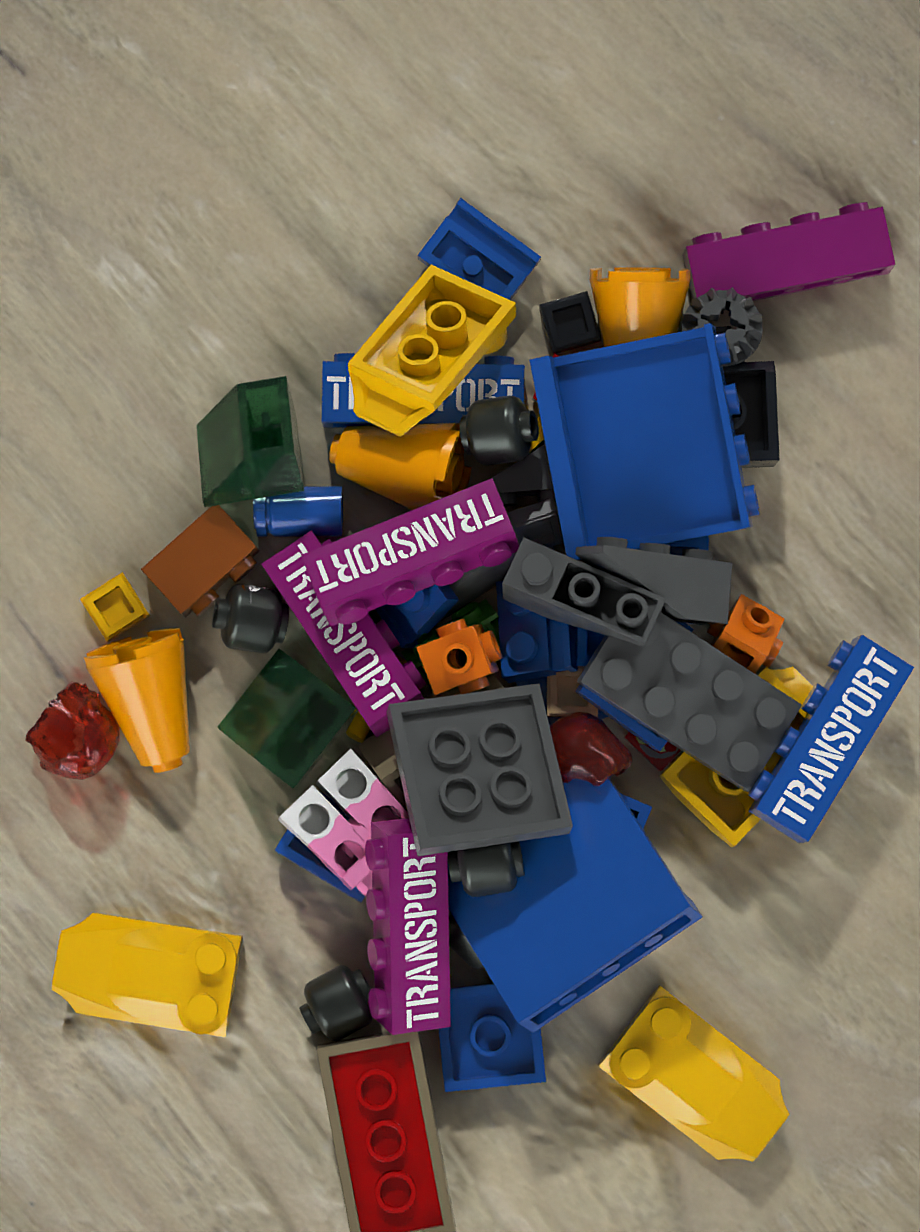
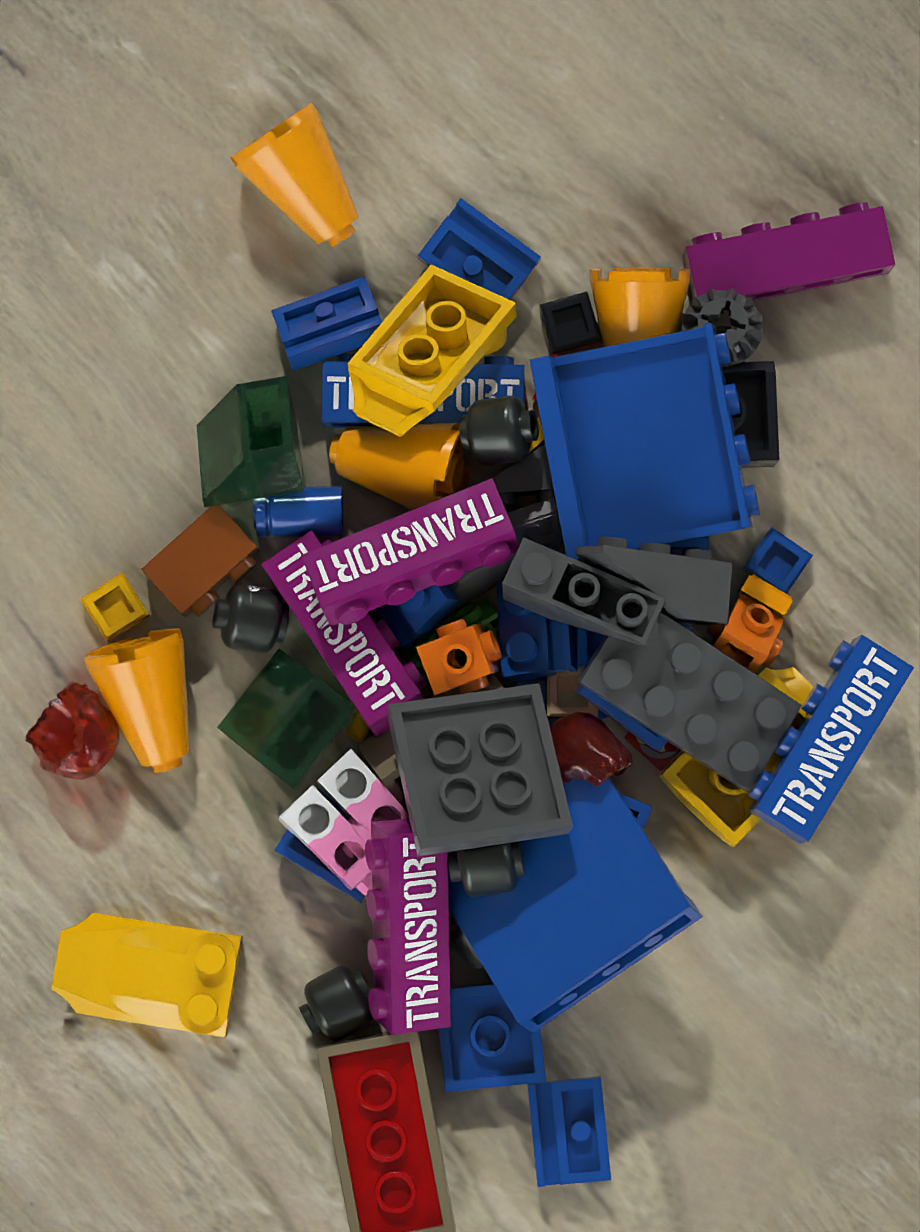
(301, 176): none -> light orange cone
(327, 323): none -> blue plate
(569, 1131): none -> blue plate
(697, 1079): yellow slope -> none
(765, 594): none -> light orange tile
(778, 560): none -> blue tile

